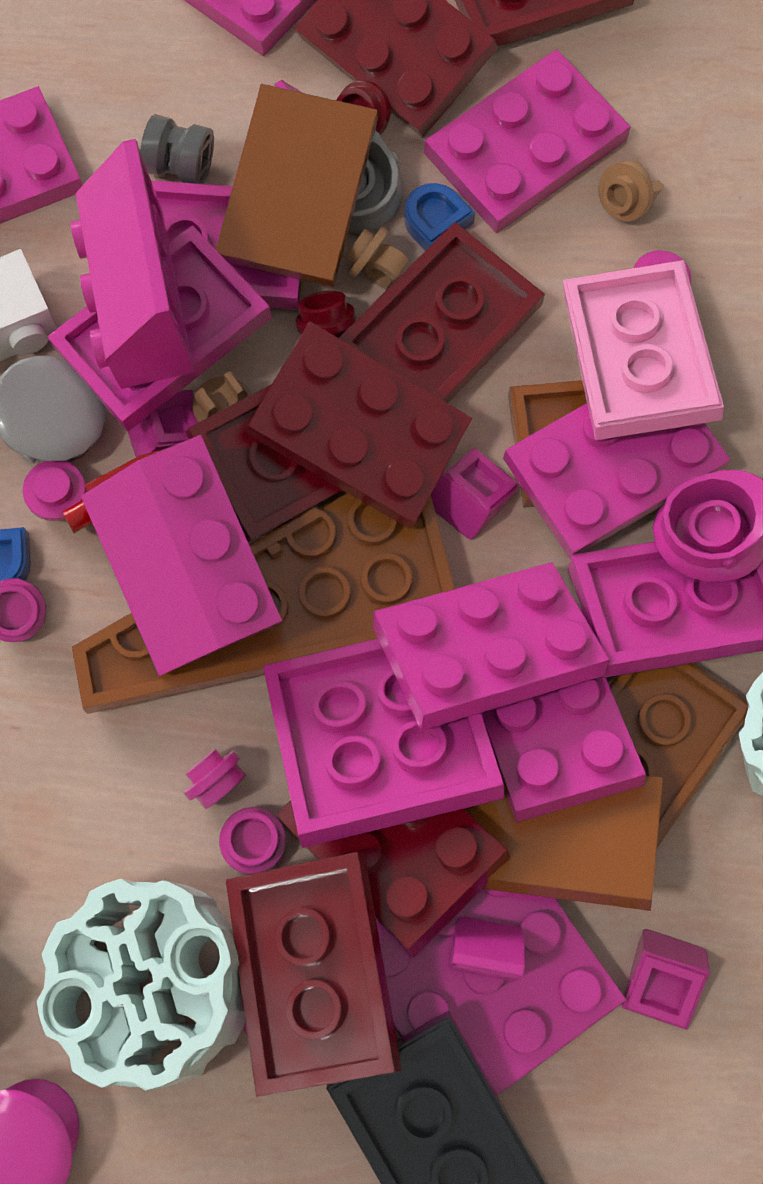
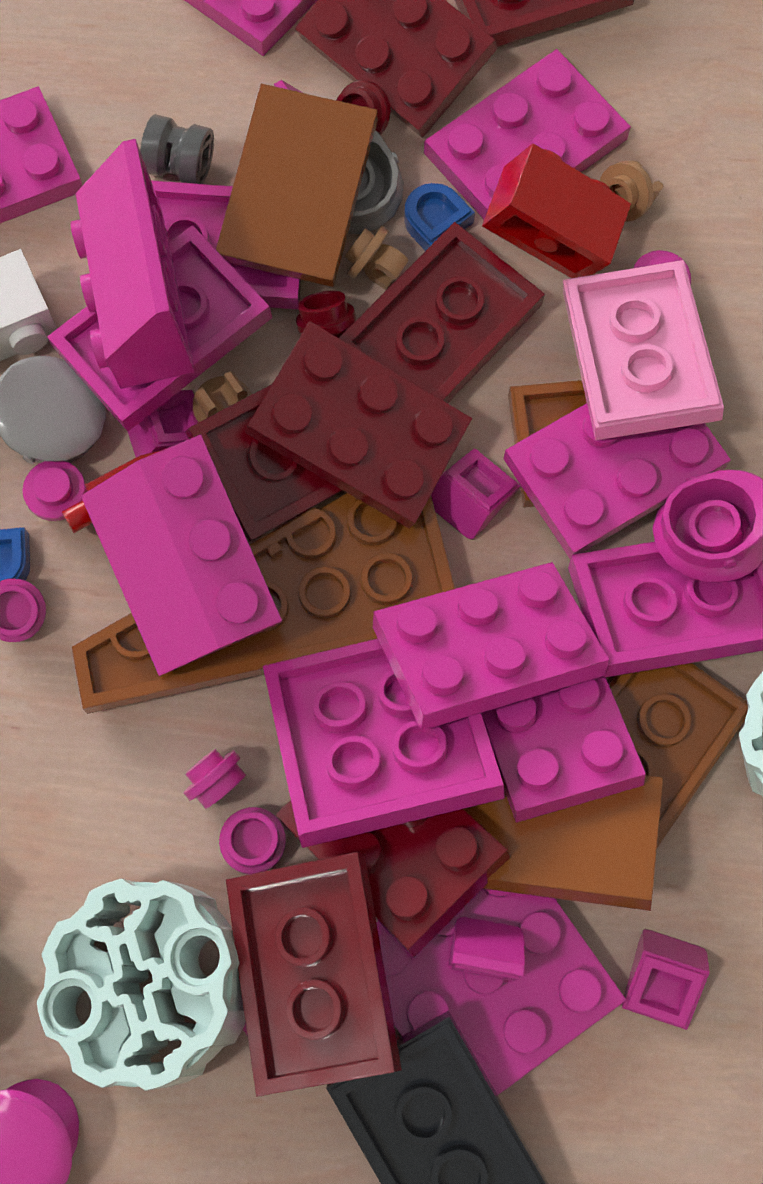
(556, 213): none -> red brick

